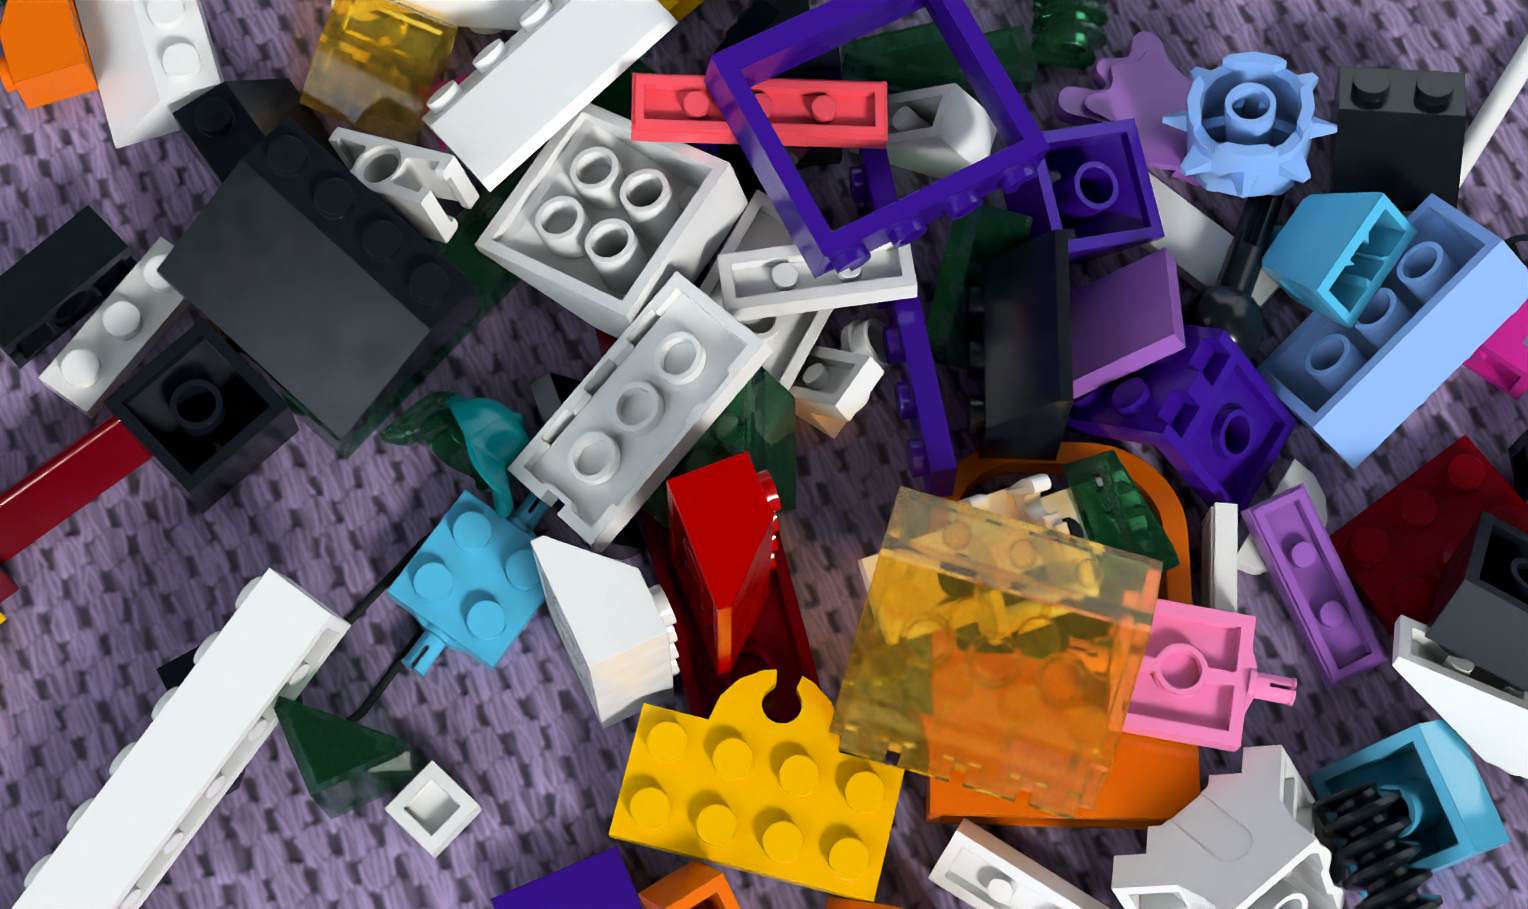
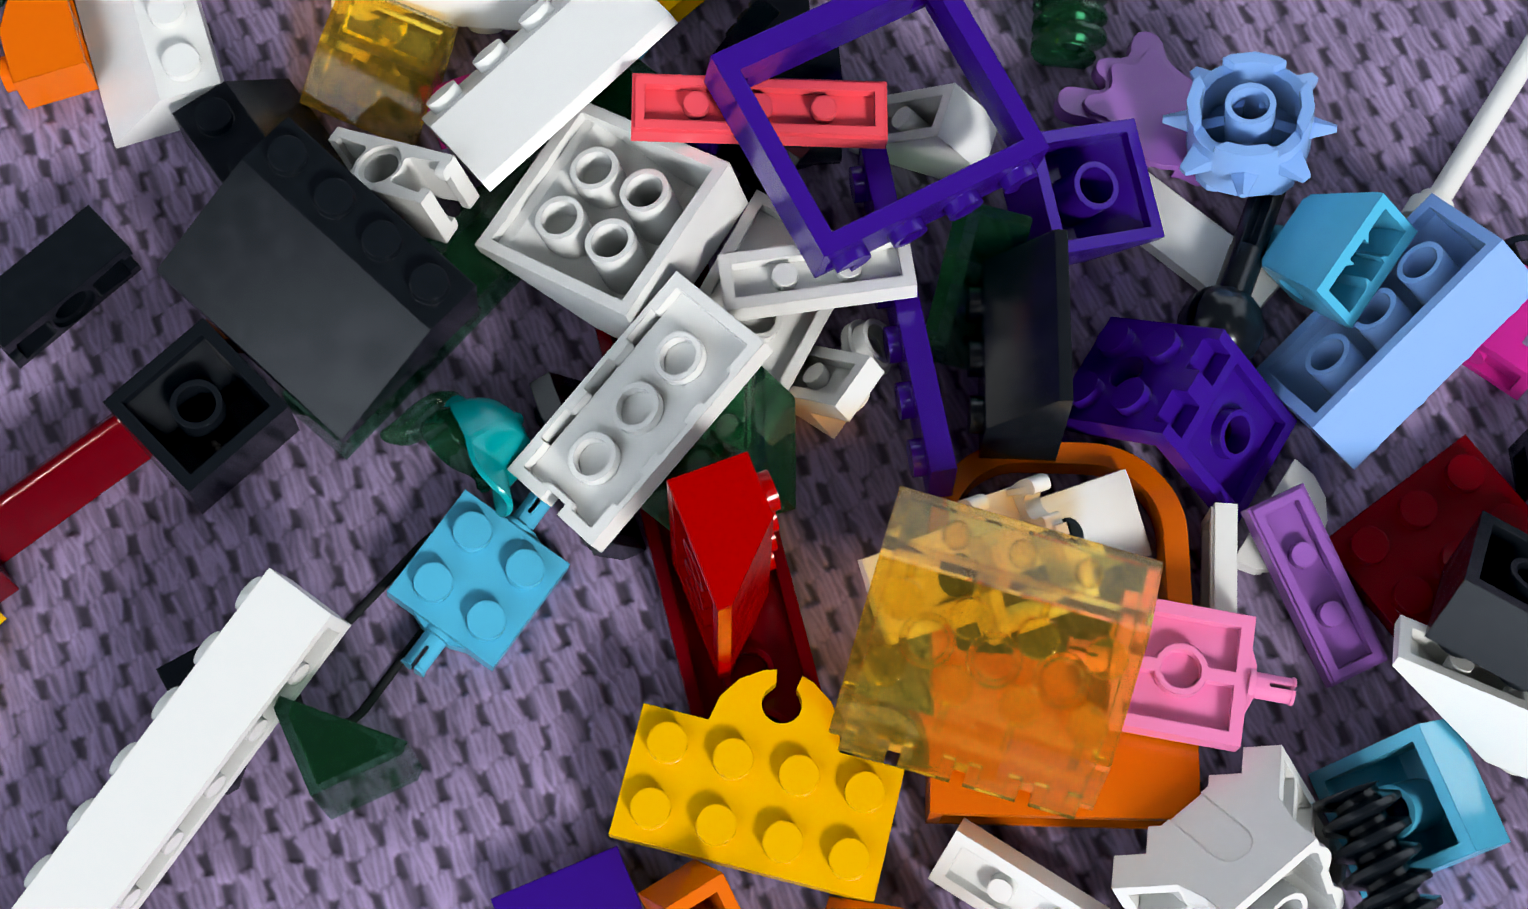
(116, 335): white plate -> none
(433, 809): white plate -> none
(611, 628): white slope -> none
(921, 59): clear green slope -> none
(1124, 519): clear green slope -> none
(1125, 321): medium lavender tile -> none
(1398, 134): black slope -> none

